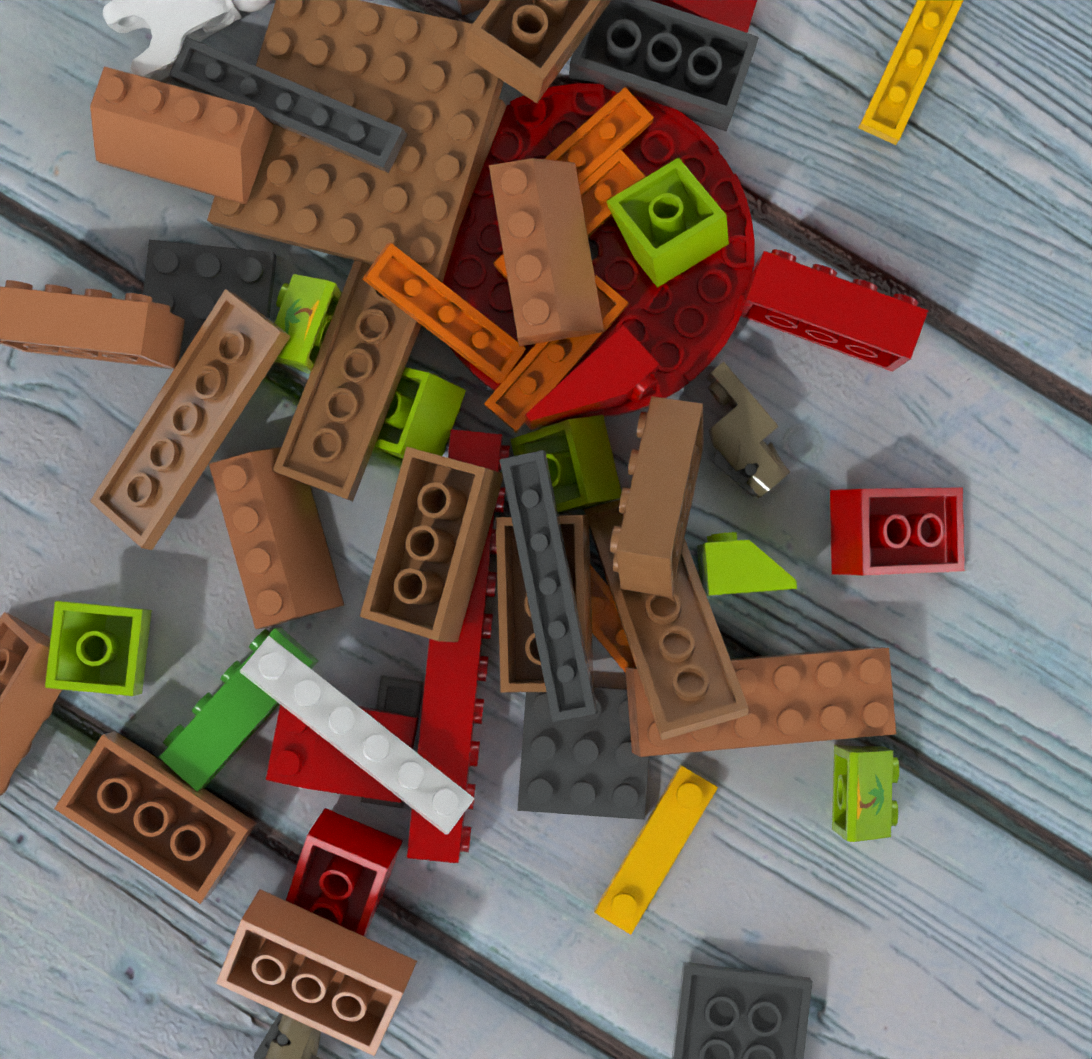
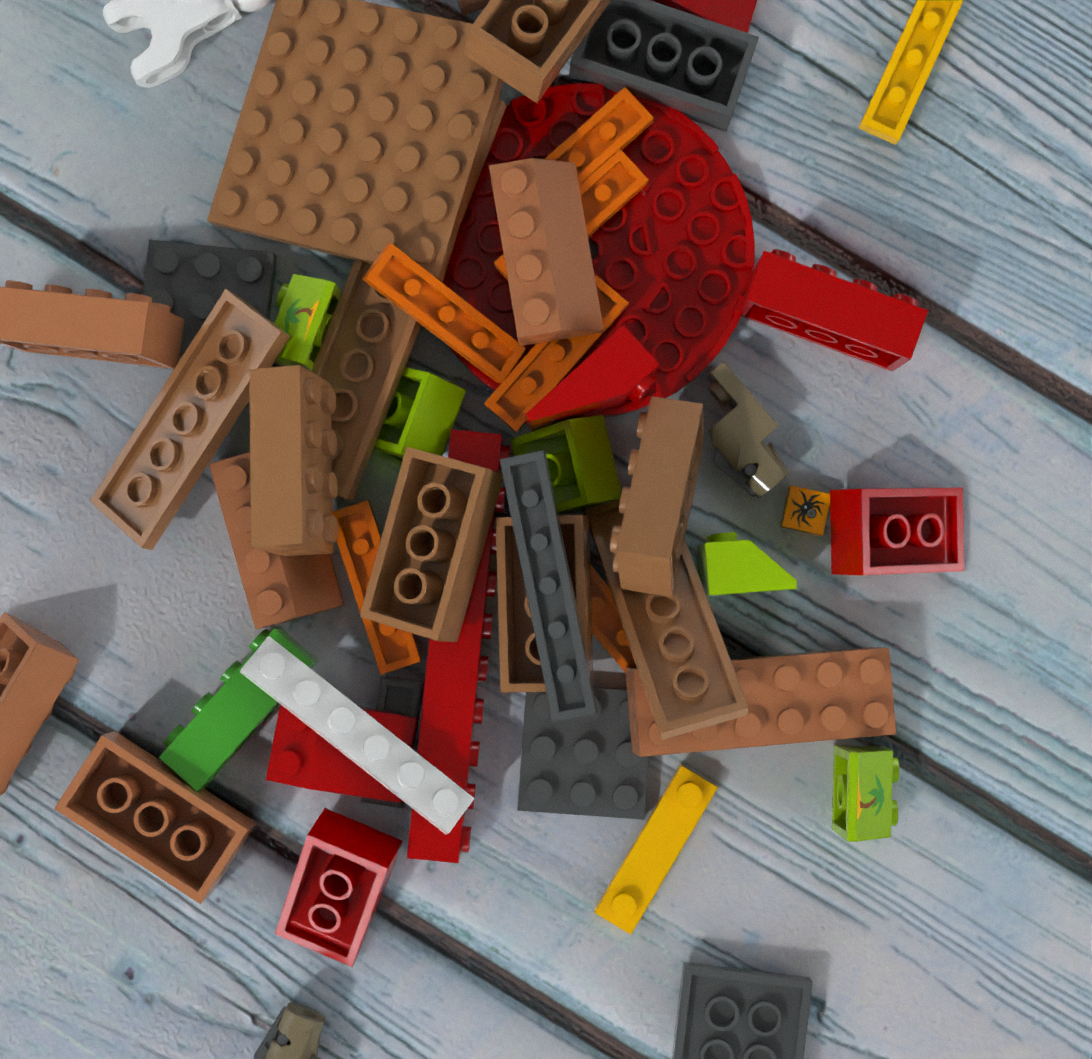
(98, 648): lime slope -> none
(178, 135): nougat slope -> none
(290, 105): dark grey plate -> none
(292, 461): none -> medium nougat brick
(316, 972): nougat brick -> none
(358, 546): none -> orange plate
(669, 222): lime slope -> none
(805, 510): none -> light orange tile

